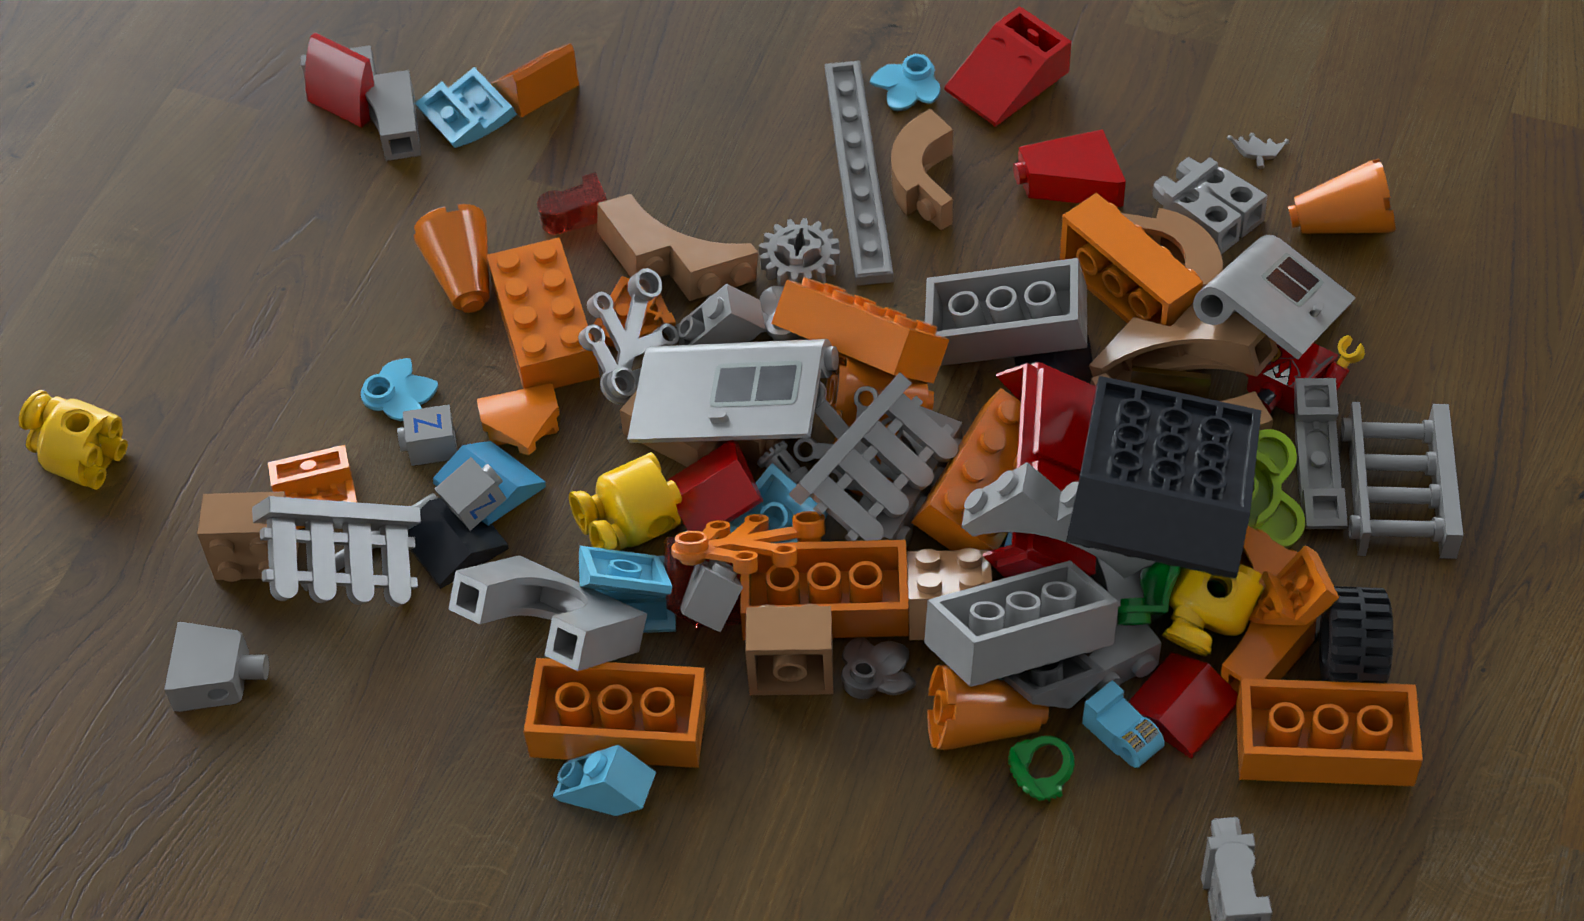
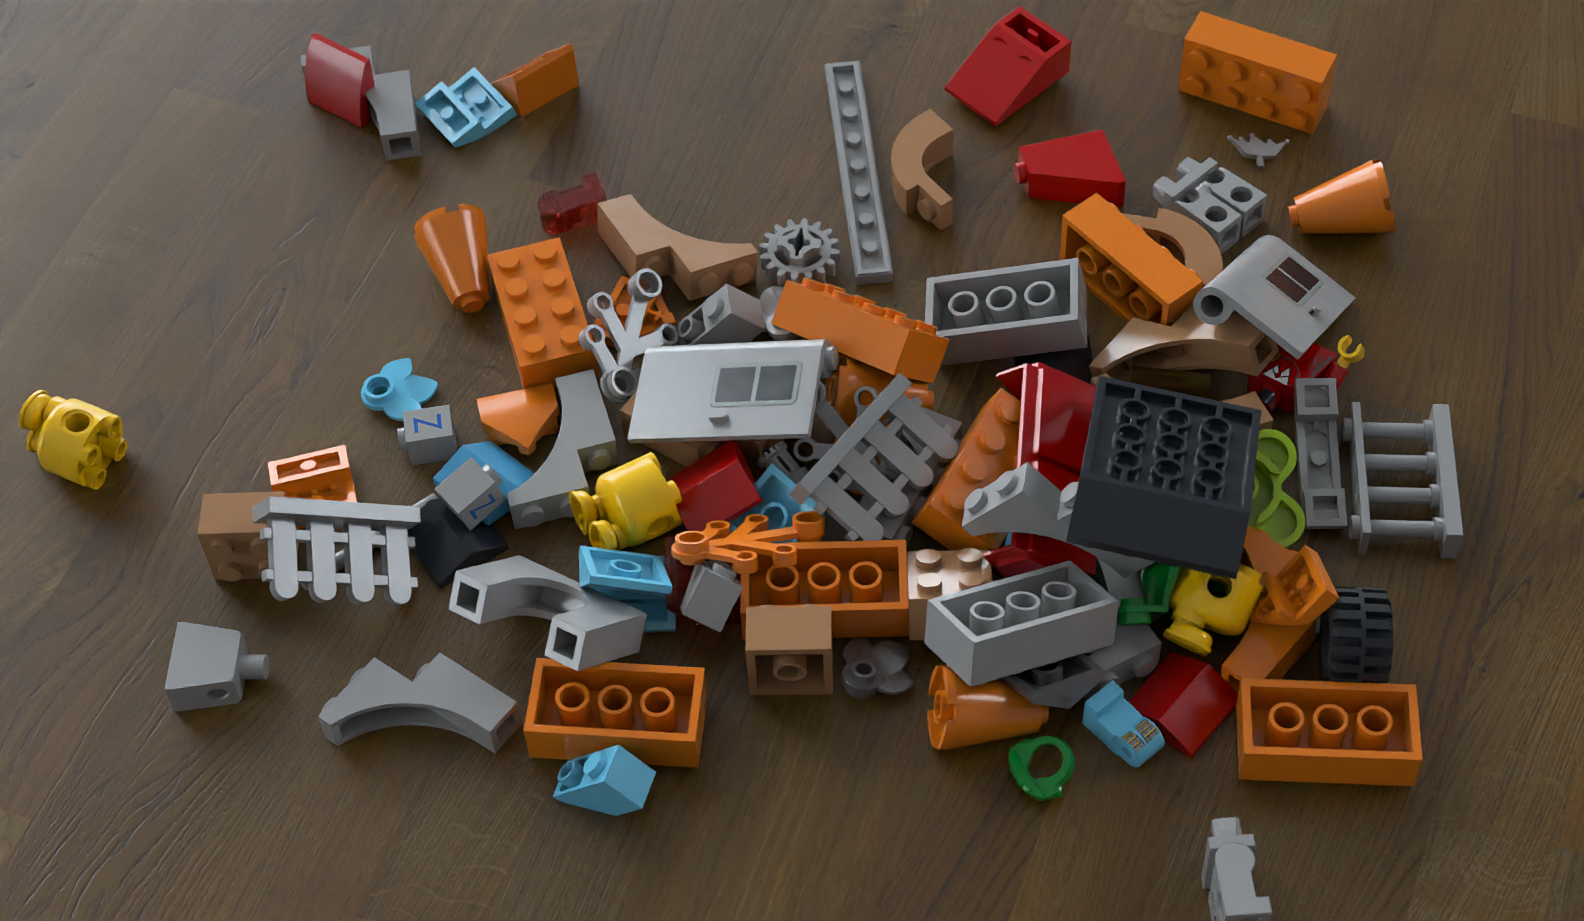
(438, 697): none -> light grey arch
(582, 446): none -> light grey arch
(908, 82): medium azure plate -> none
(1256, 72): none -> orange brick

